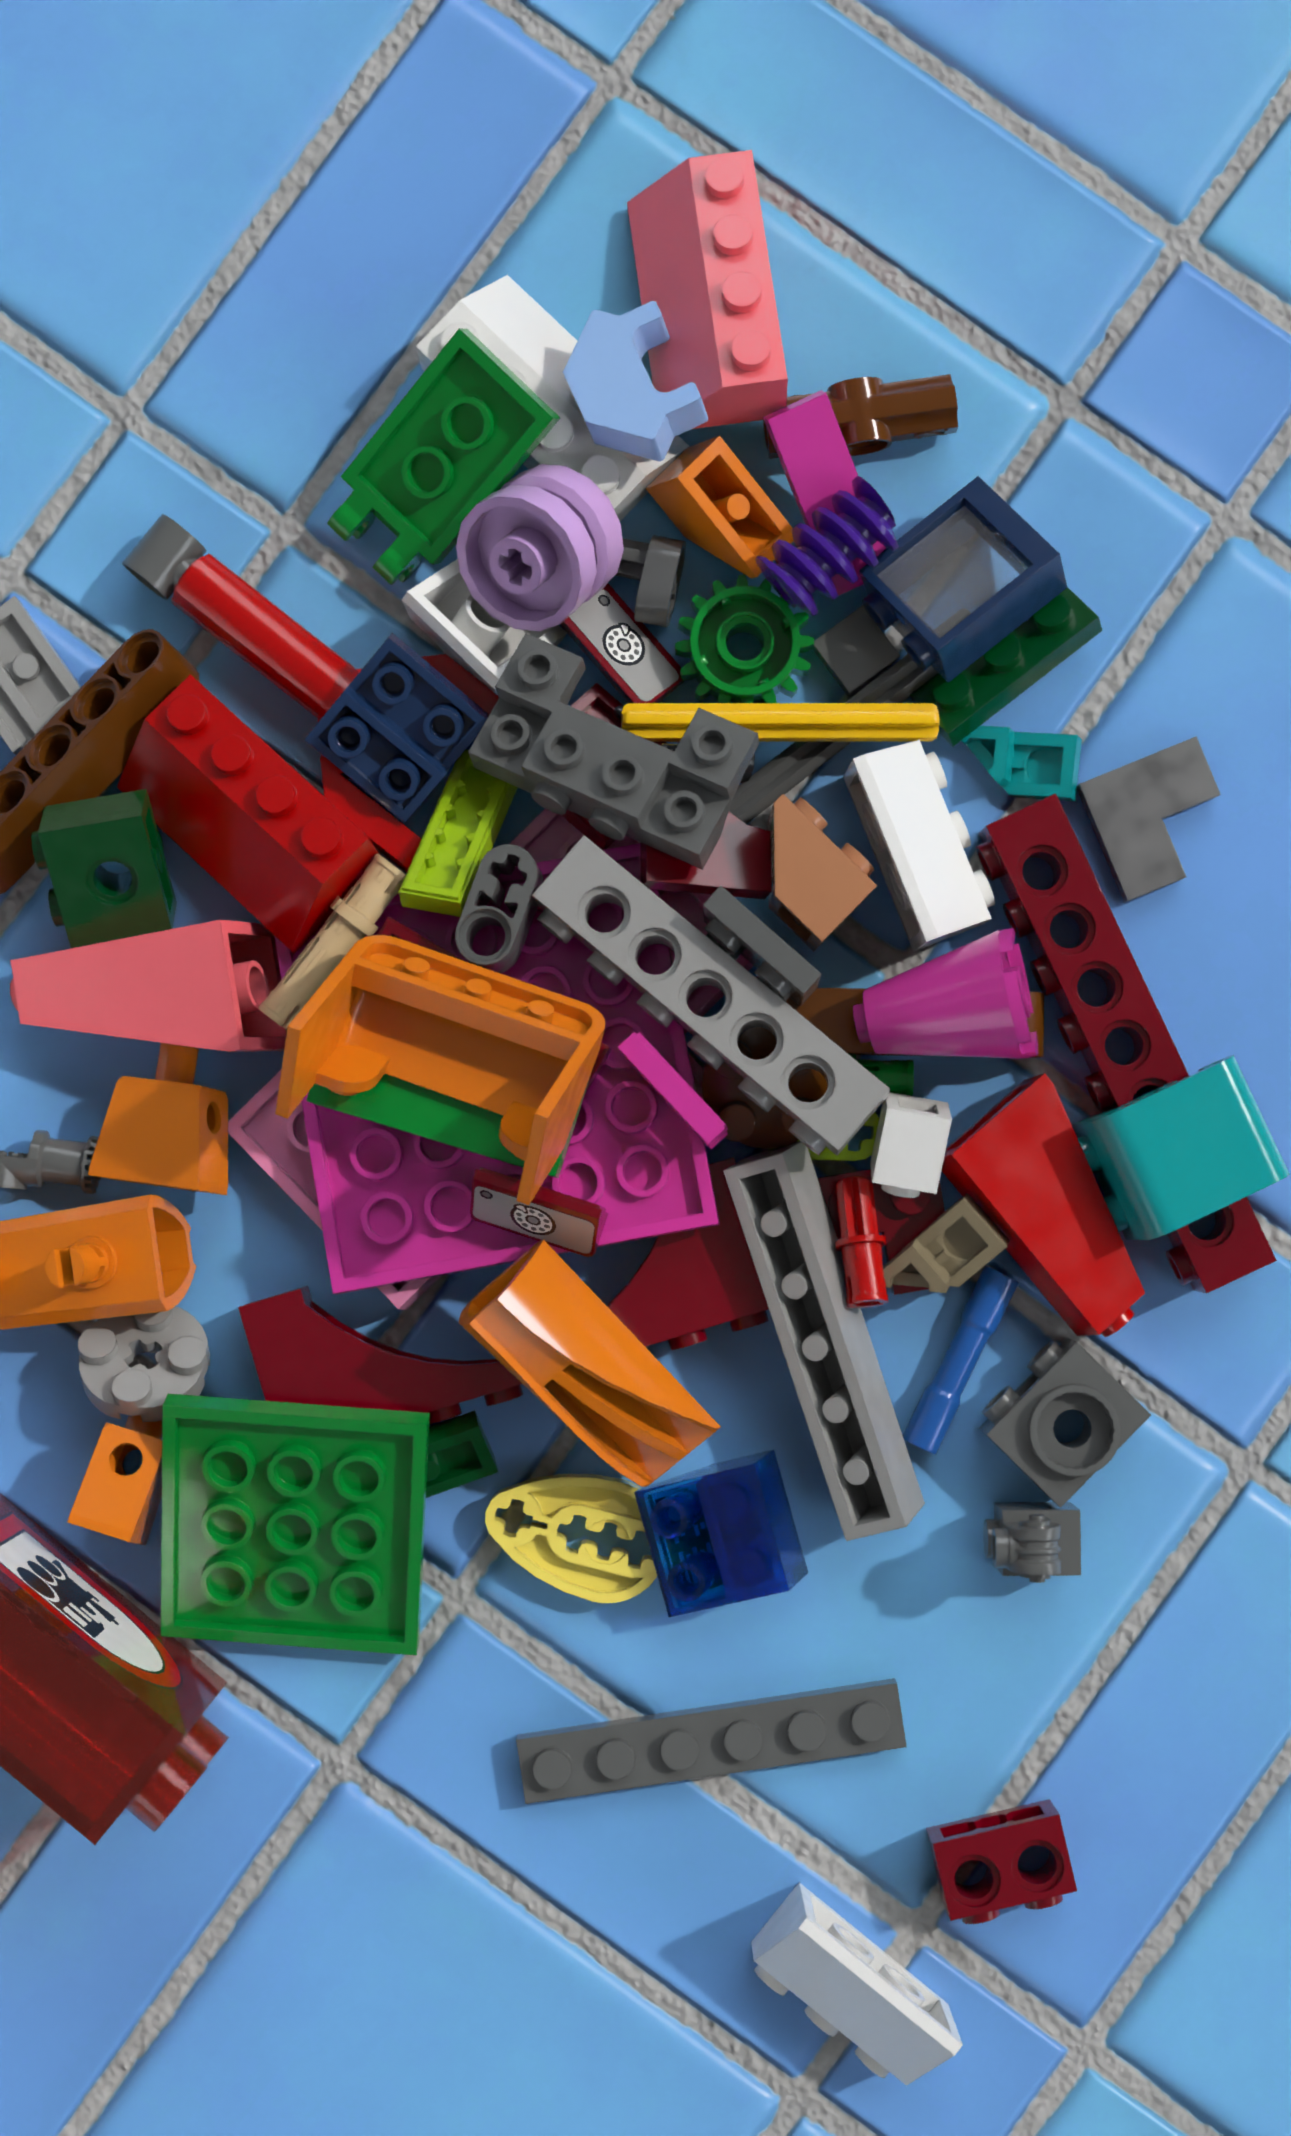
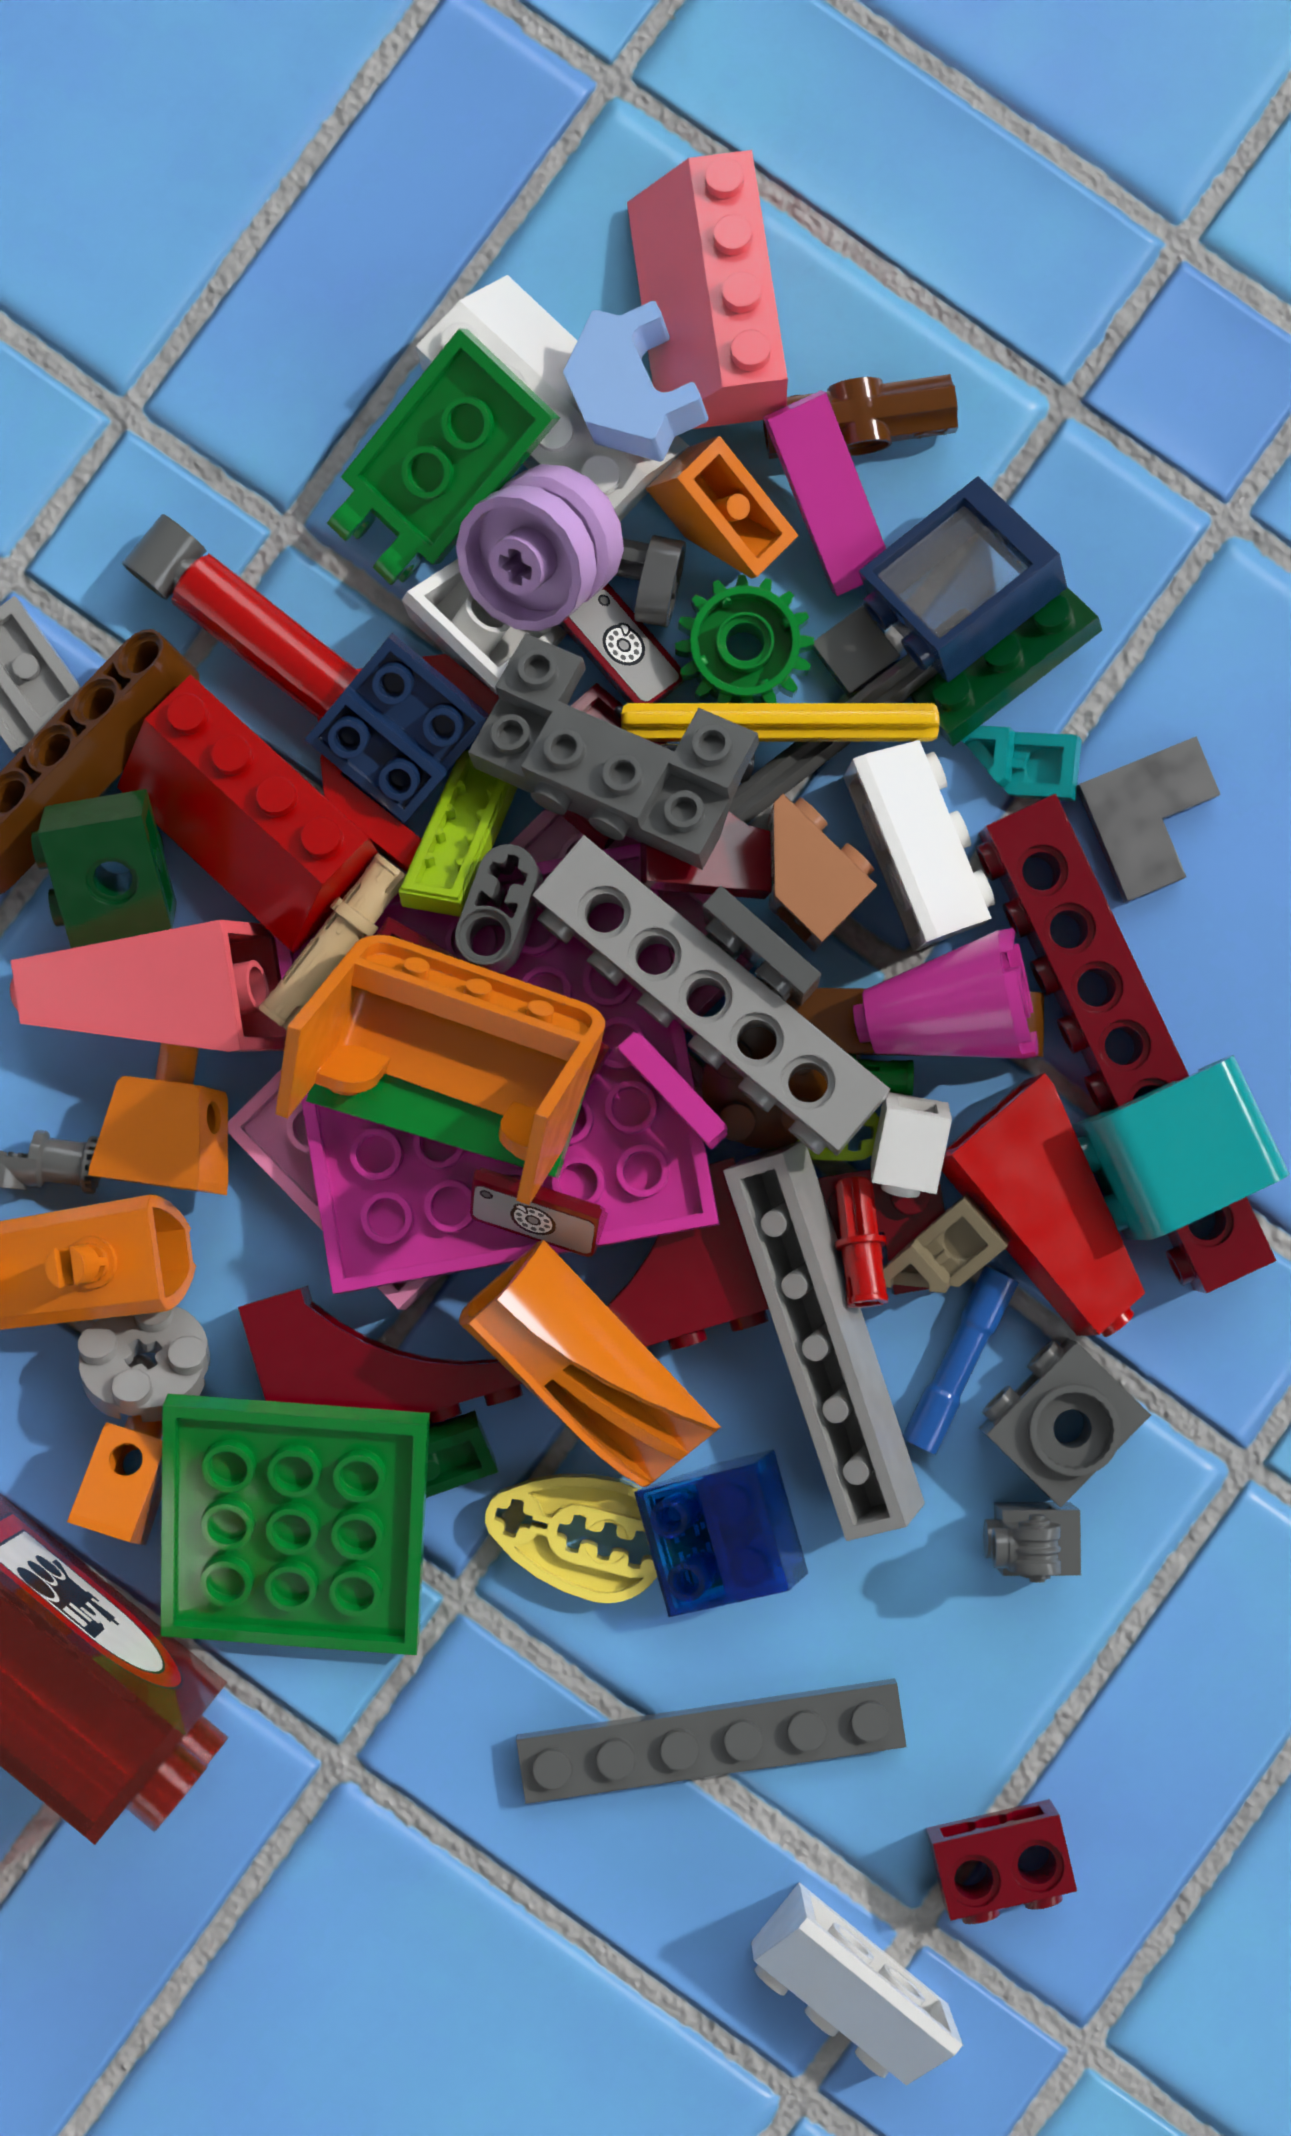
(831, 548): dark purple piece -> none

